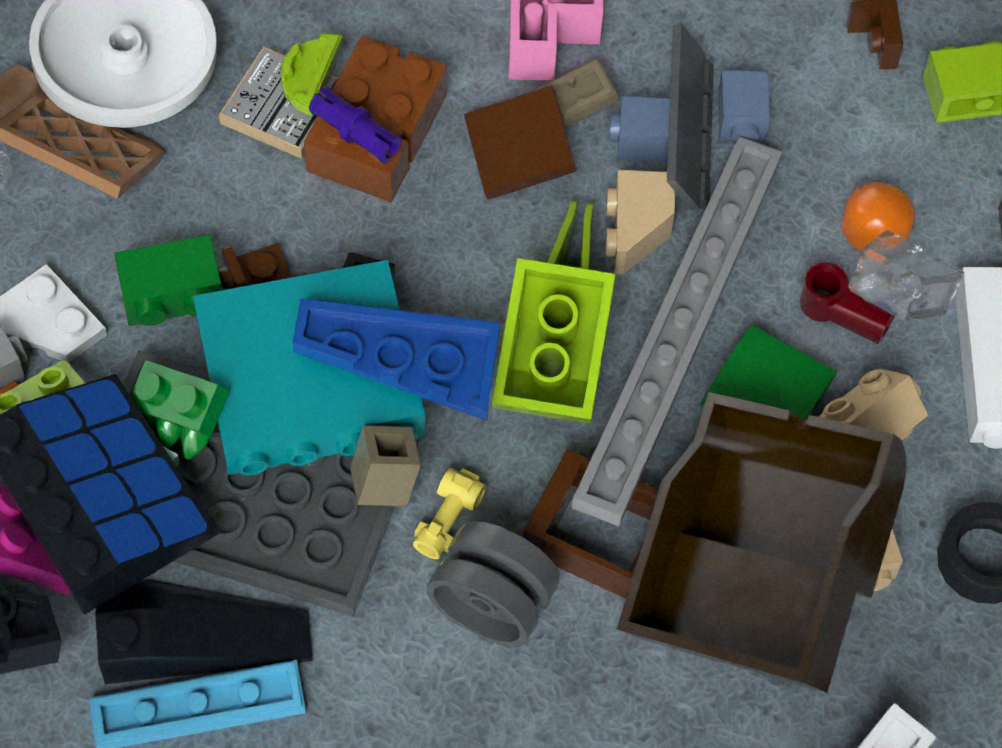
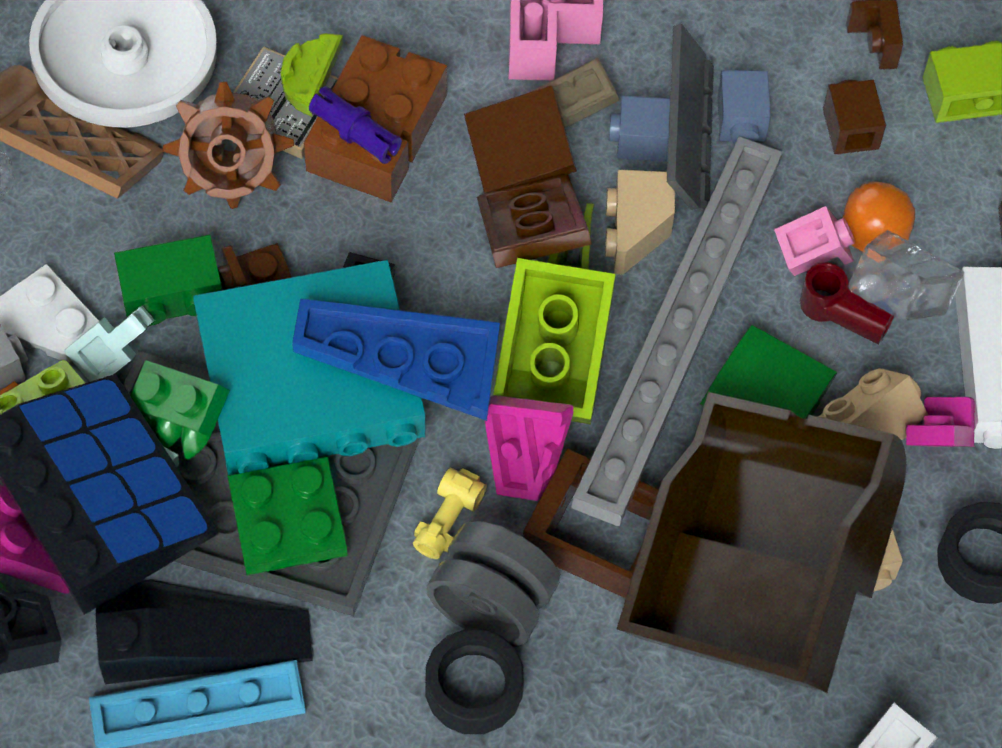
(105, 348): none -> light aqua plate
(223, 171): none -> dark orange brick
(287, 516): none -> green plate
(385, 465): dark tan brick -> none
(474, 719): none -> black tyre
(525, 443): none -> dark pink wing
(533, 220): none -> reddish brown tile
(815, 240): none -> bright pink bracket
(854, 116): none -> reddish brown brick
(947, 424): none -> dark pink bracket

